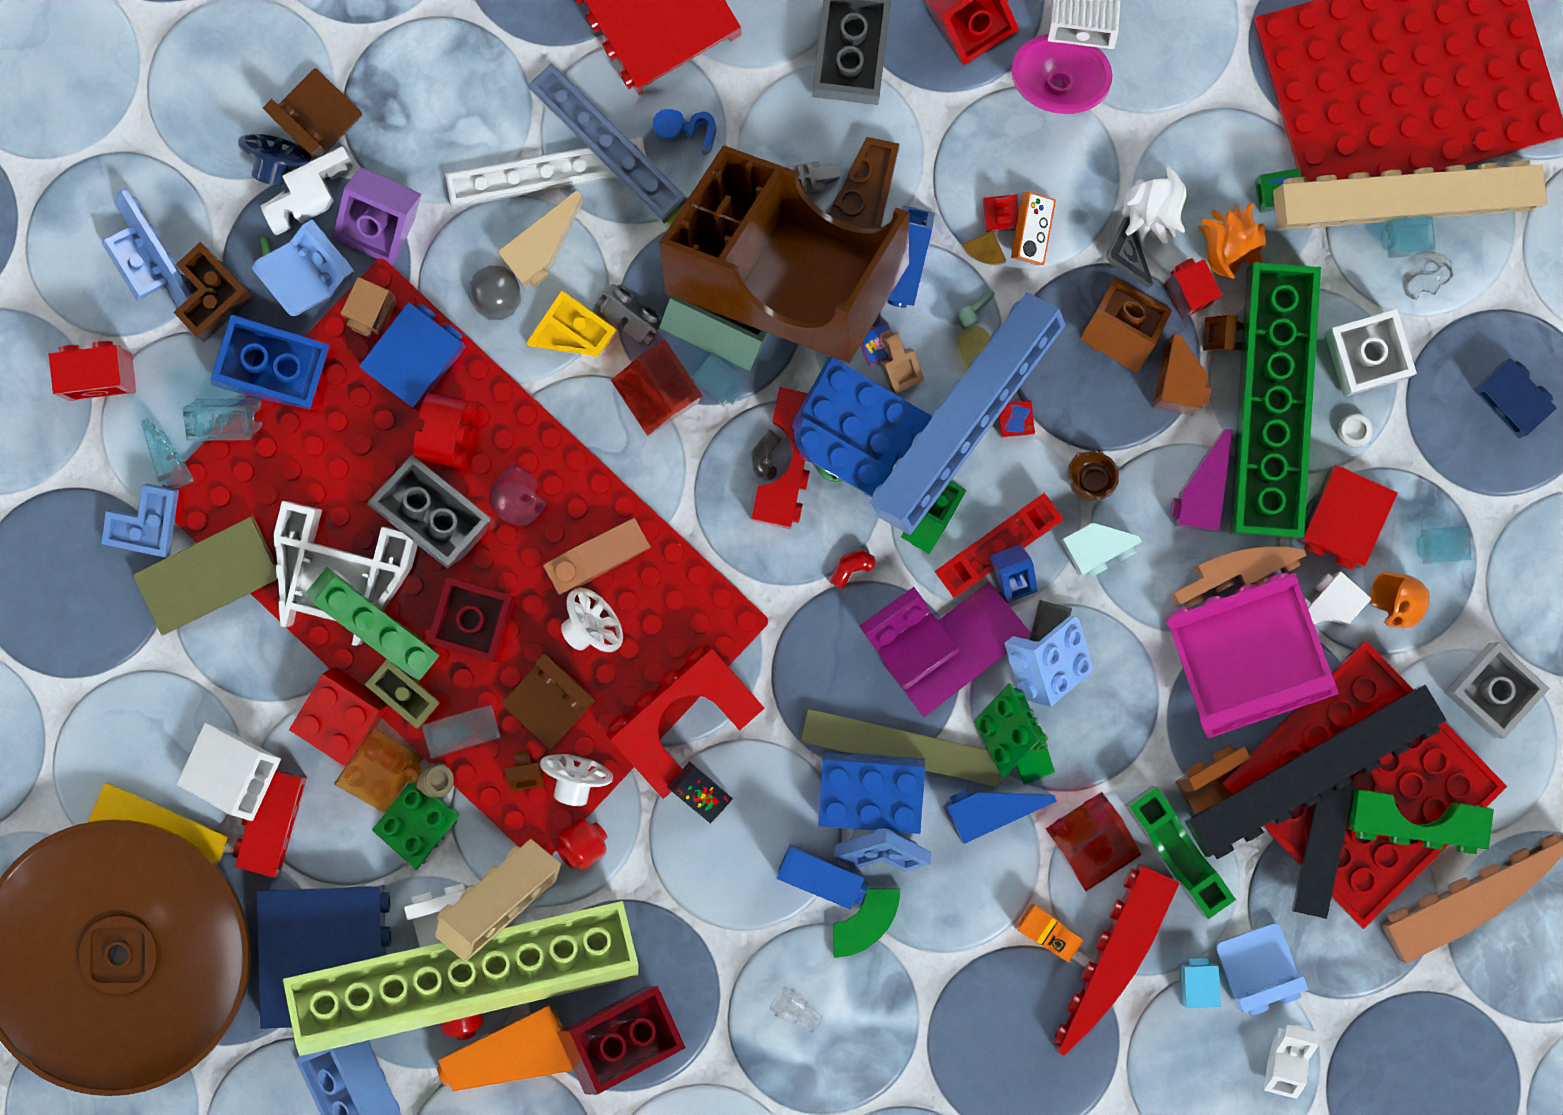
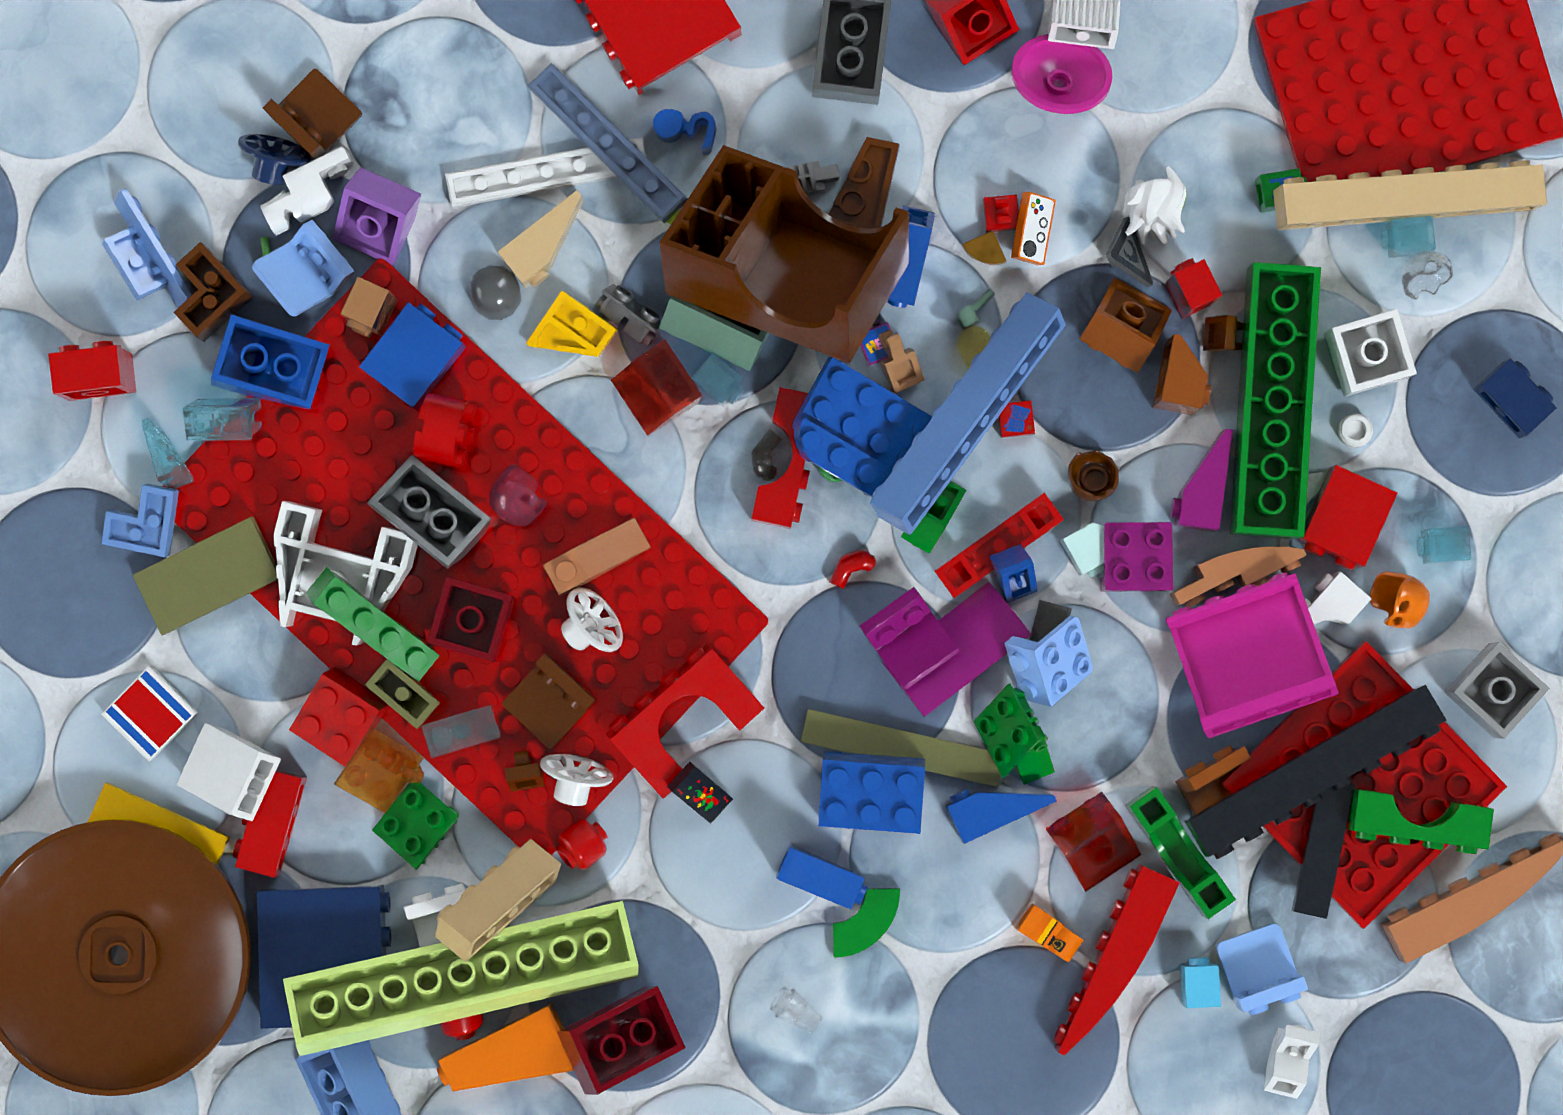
(149, 713): none -> tile
(435, 780): dark tan tile -> none
(883, 846): medium blue plate -> none
(1138, 557): none -> magenta bracket
(1233, 240): orange hair -> none

